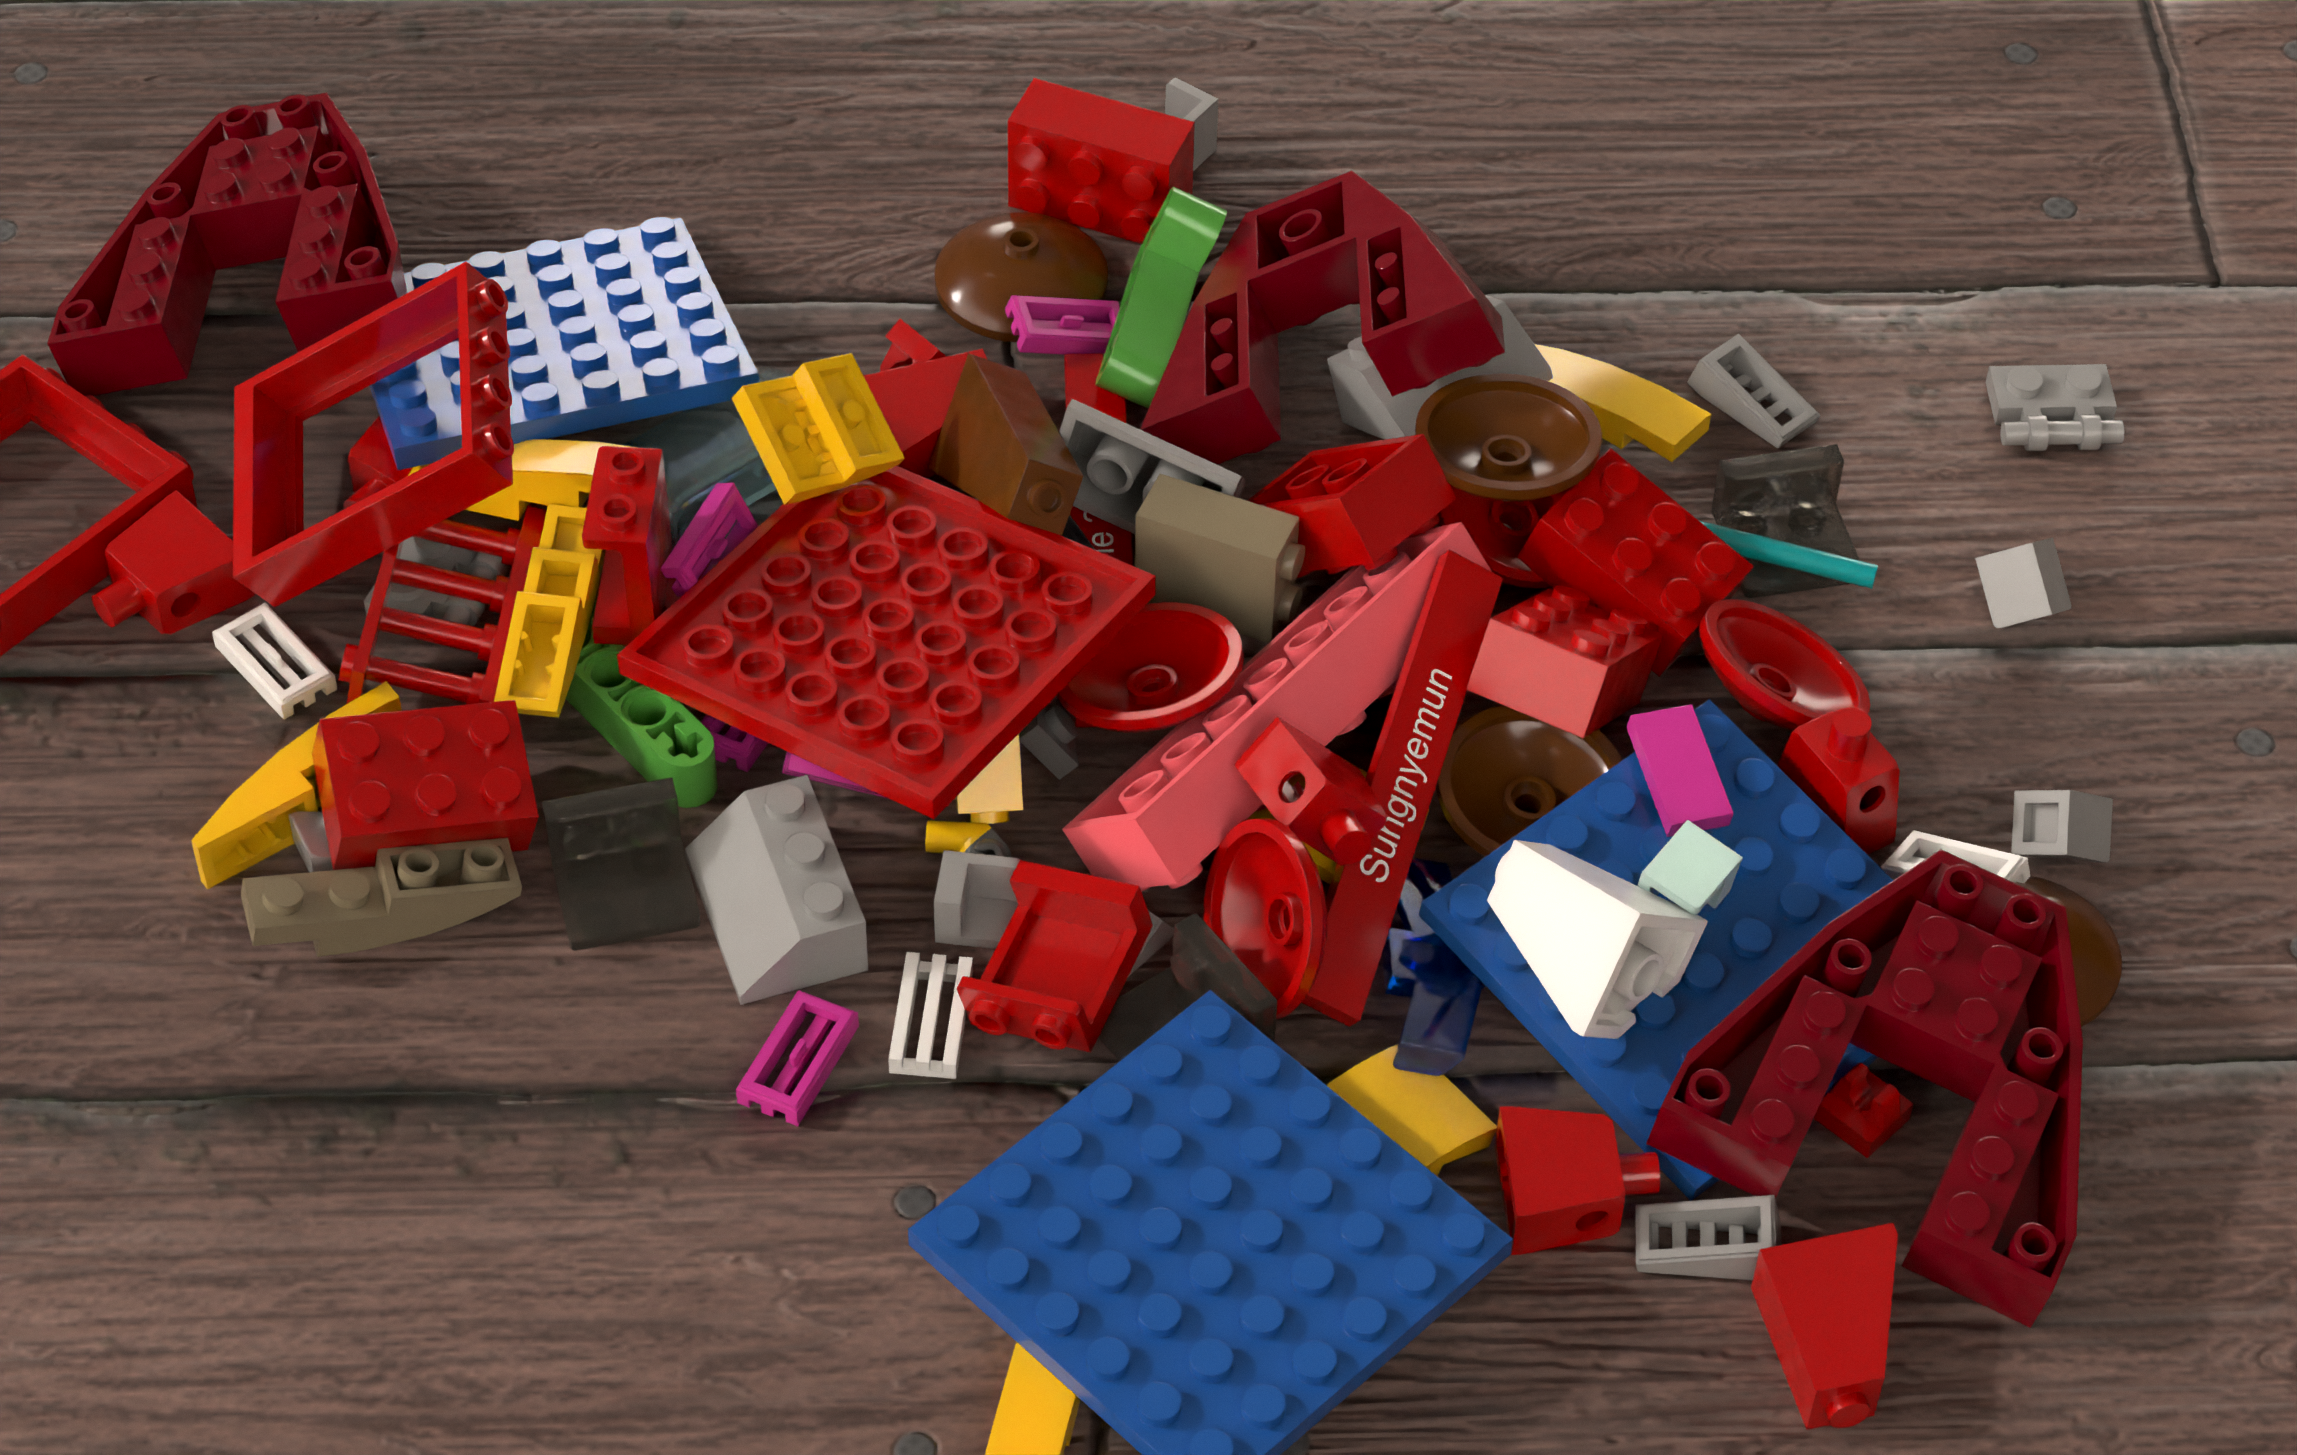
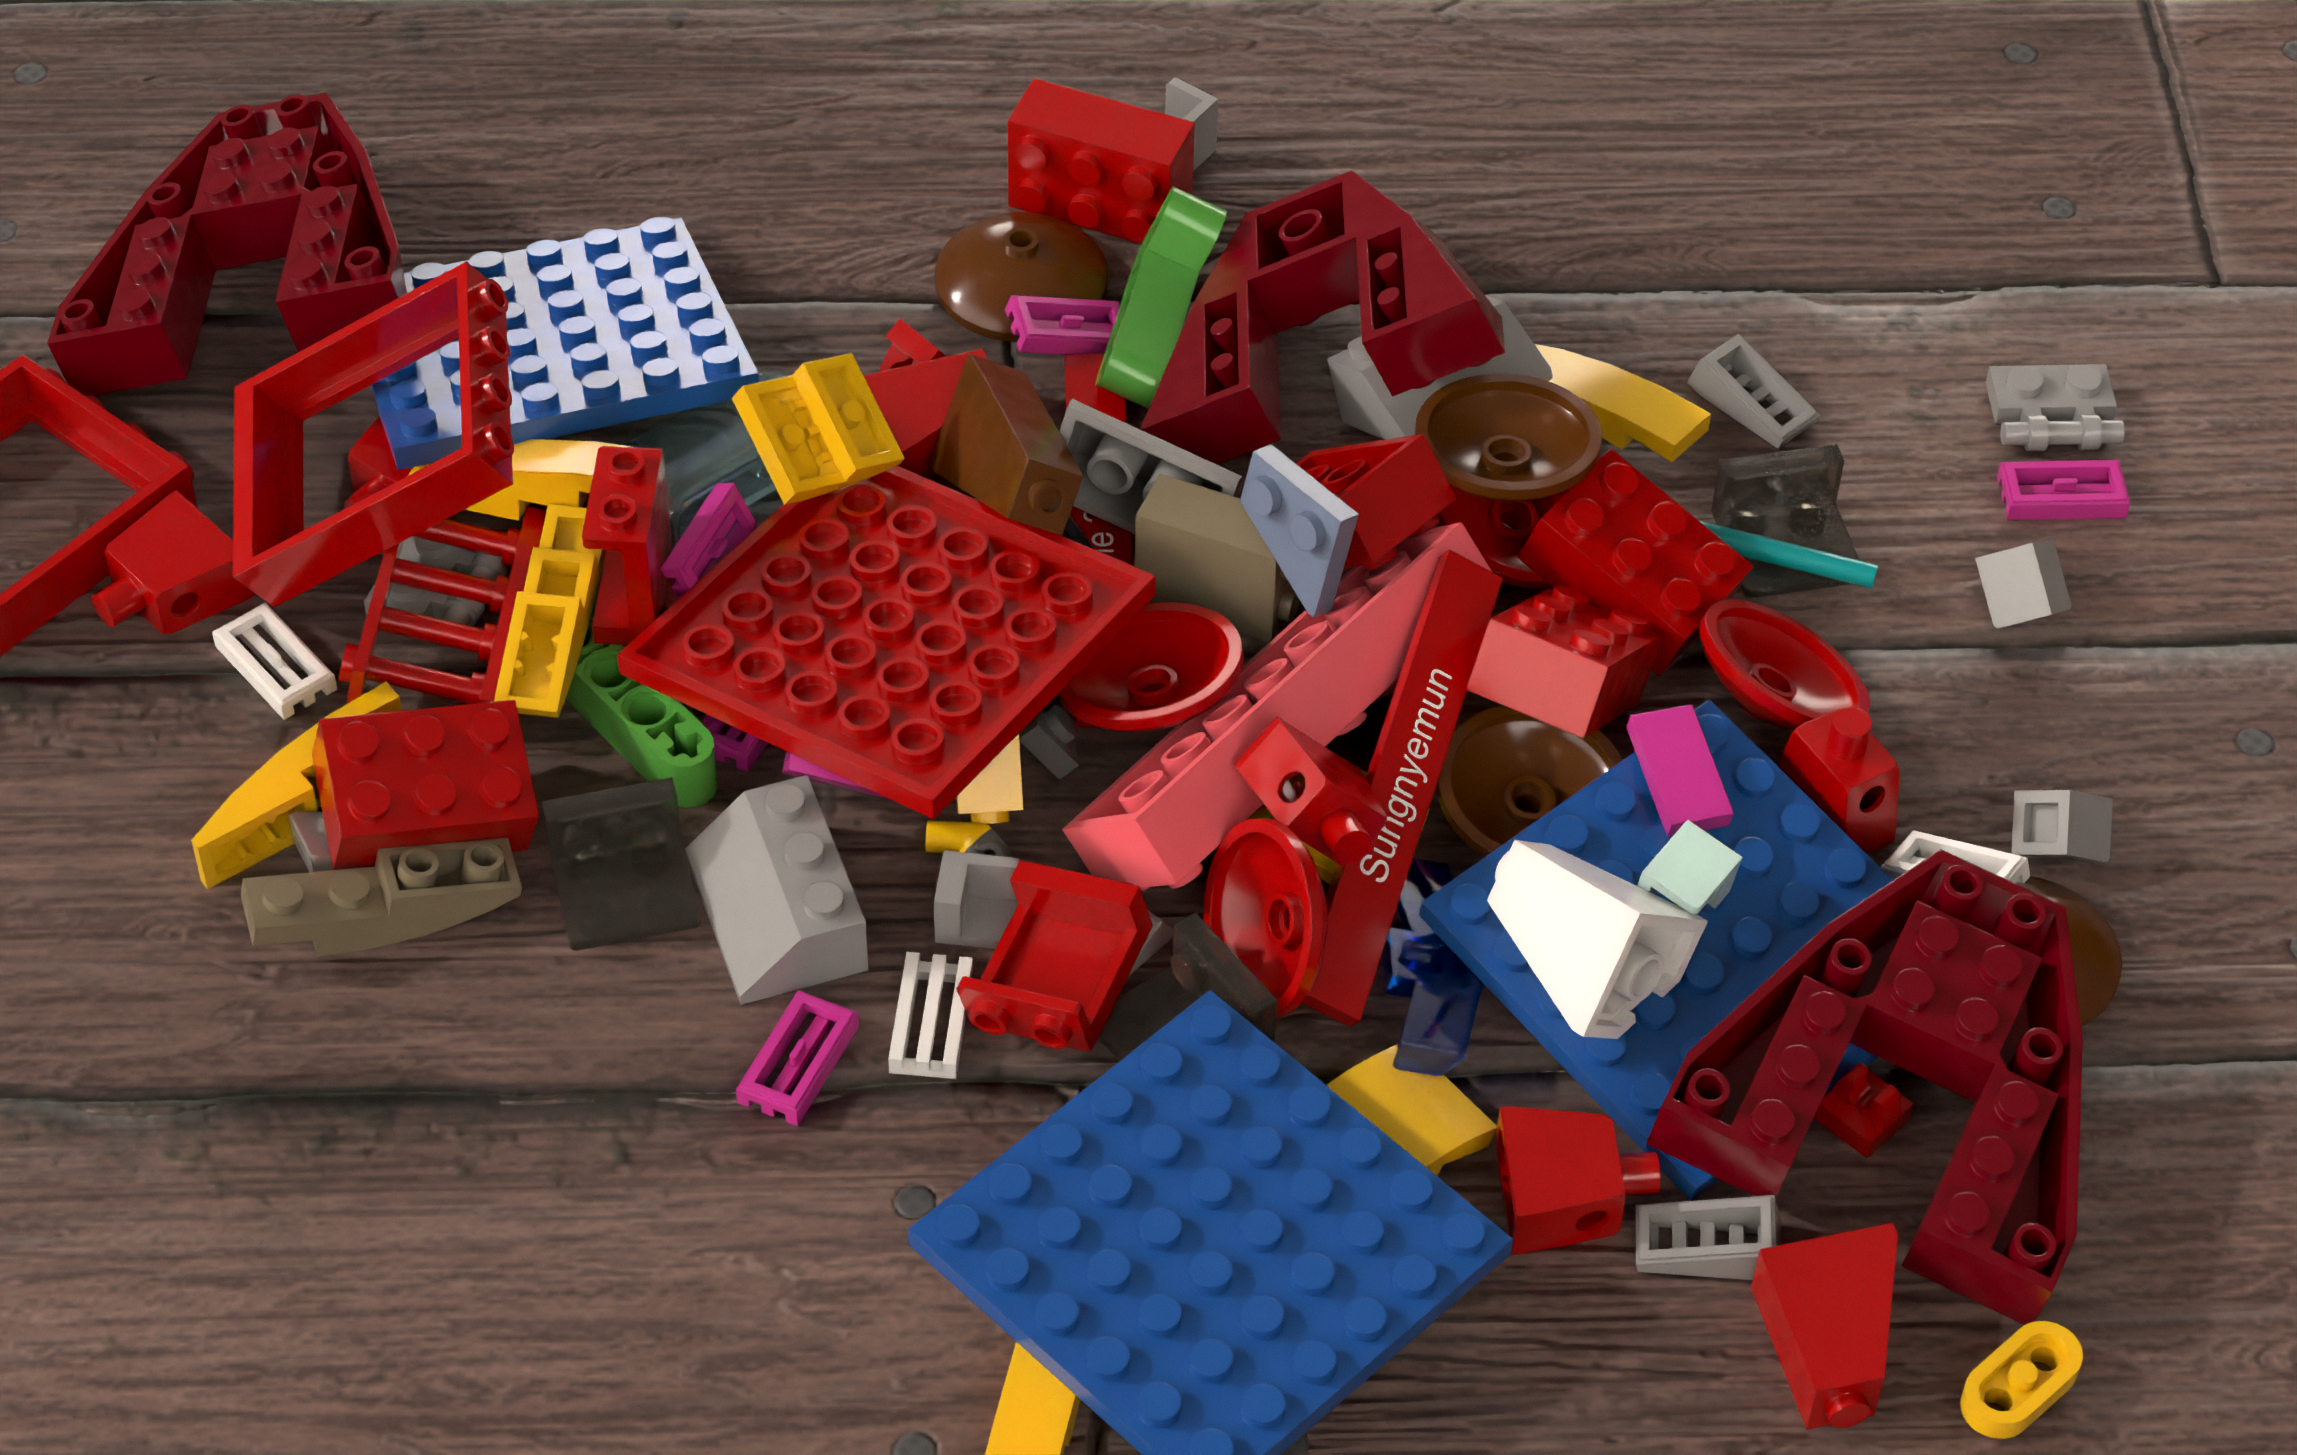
(1300, 525): none -> sand blue wing
(2017, 1384): none -> yellow plate
(2068, 495): none -> dark pink tile

